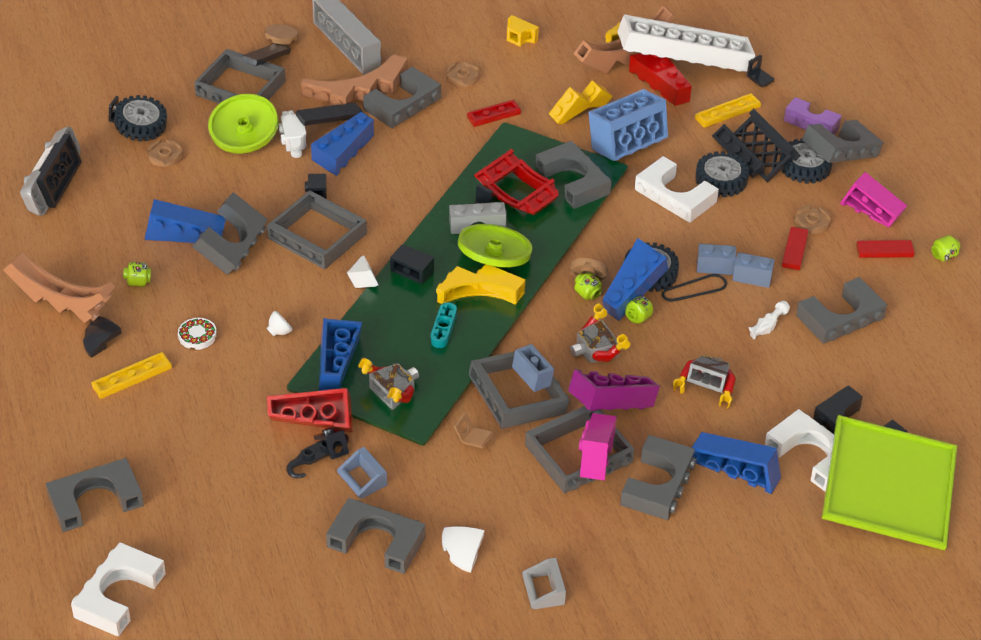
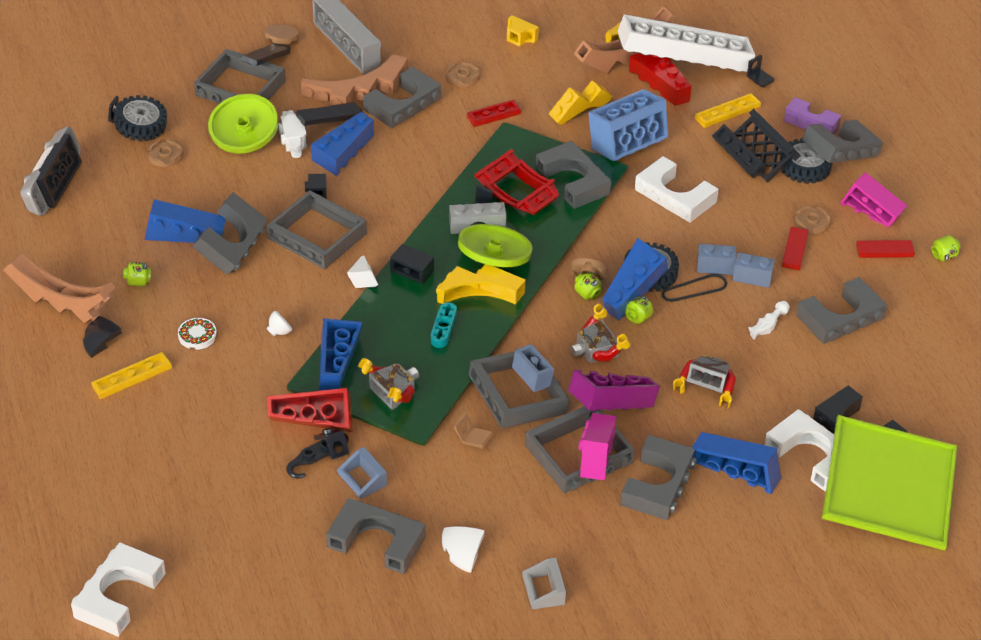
(112, 476): dark grey arch -> none
(724, 172): wheel -> none

